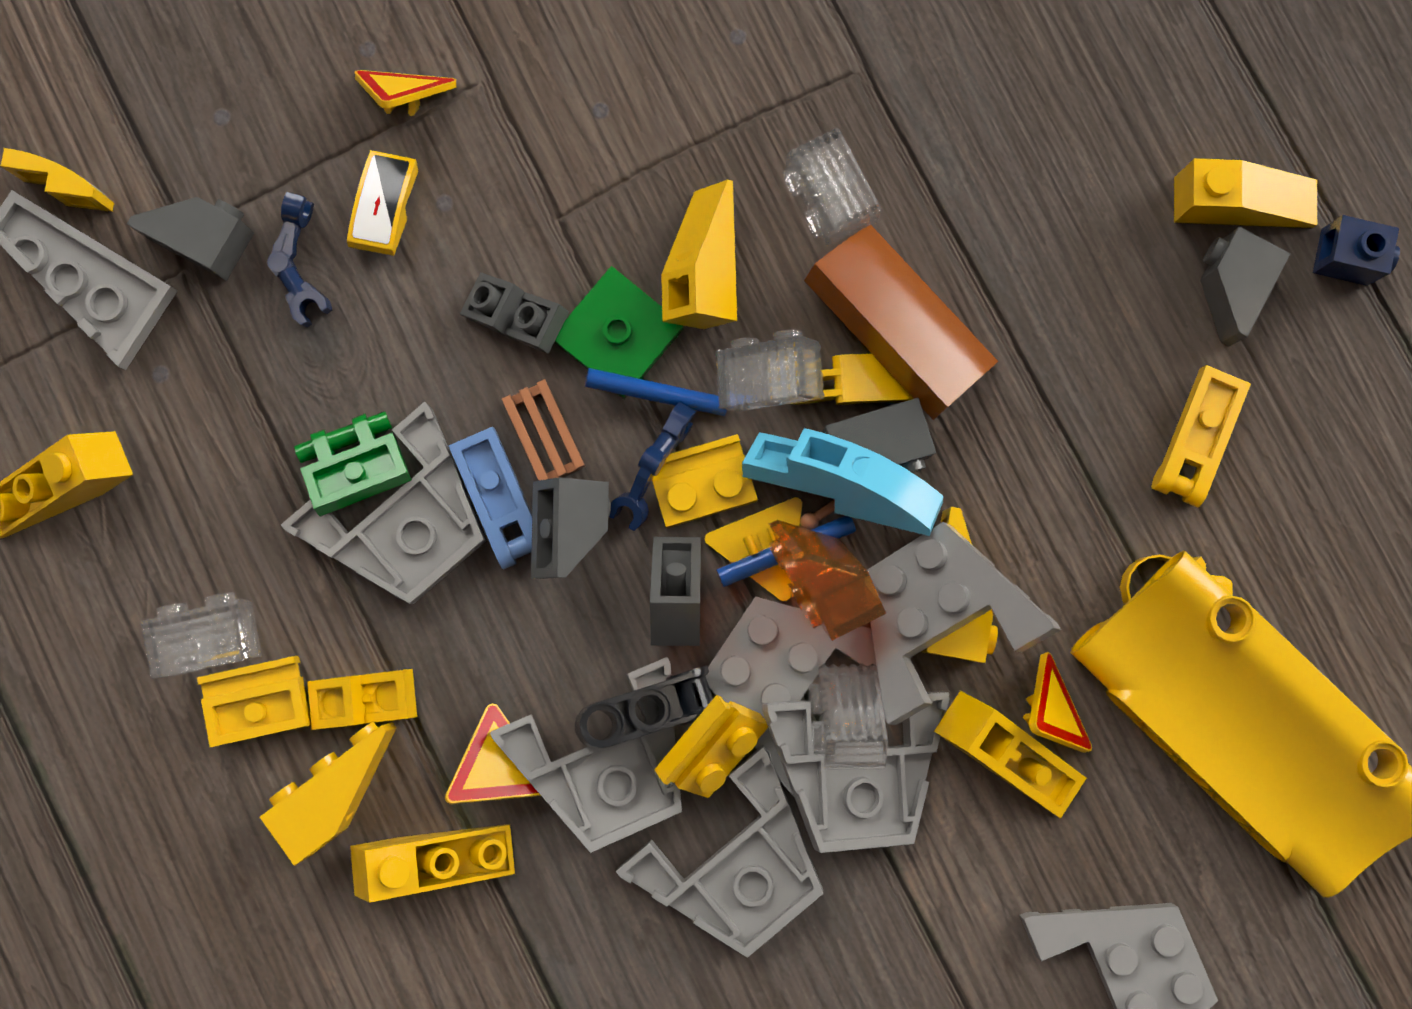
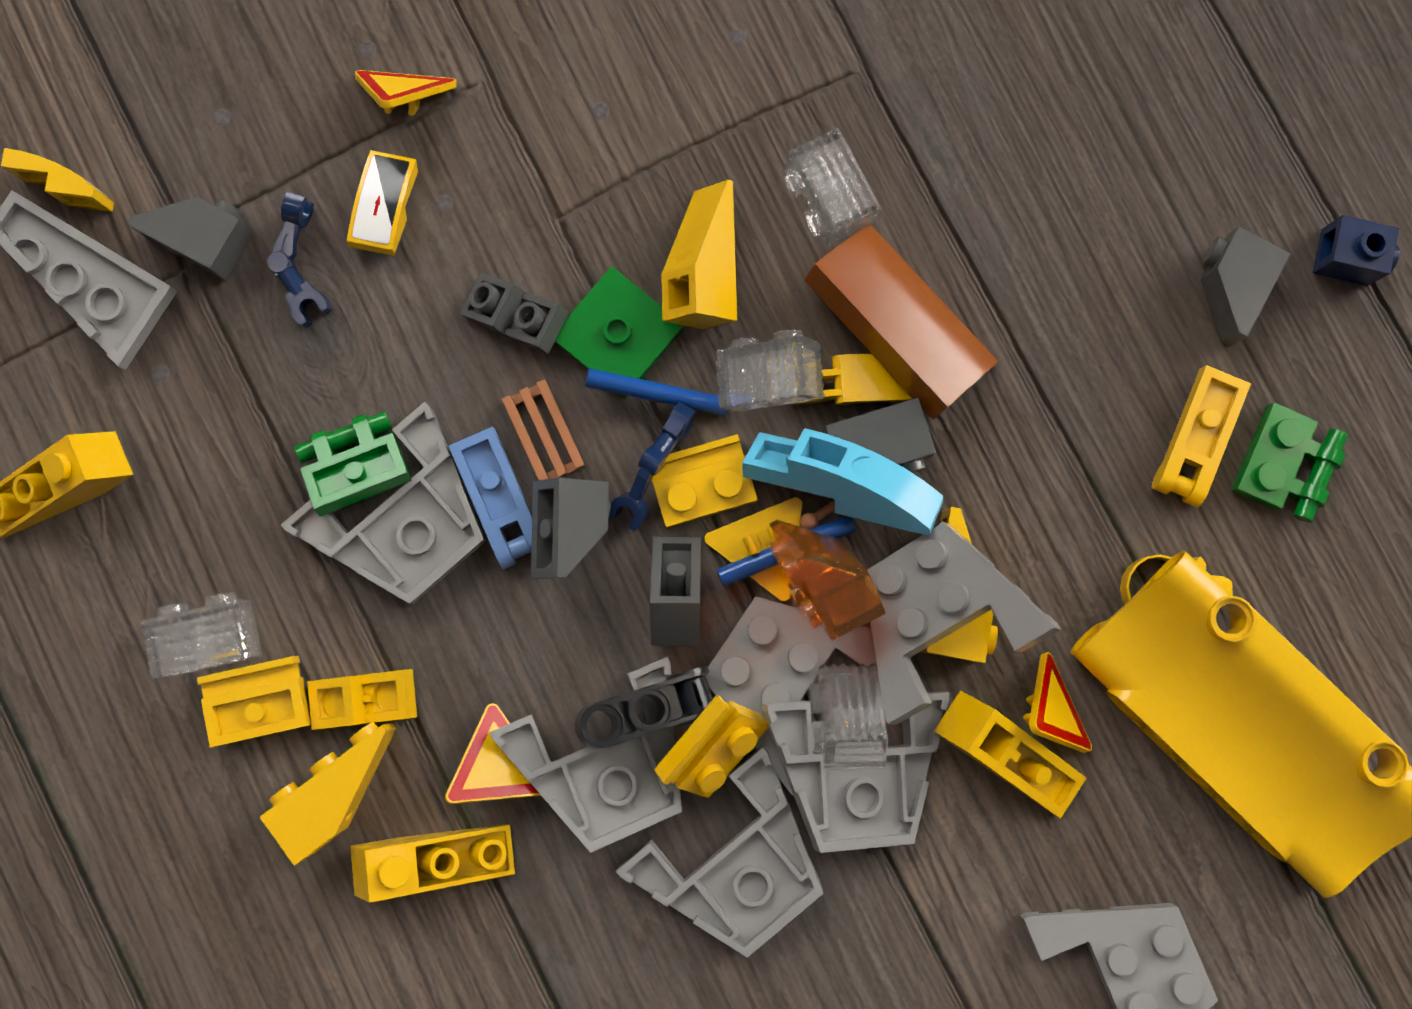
(1243, 195): yellow slope -> none
(1275, 458): none -> green plate

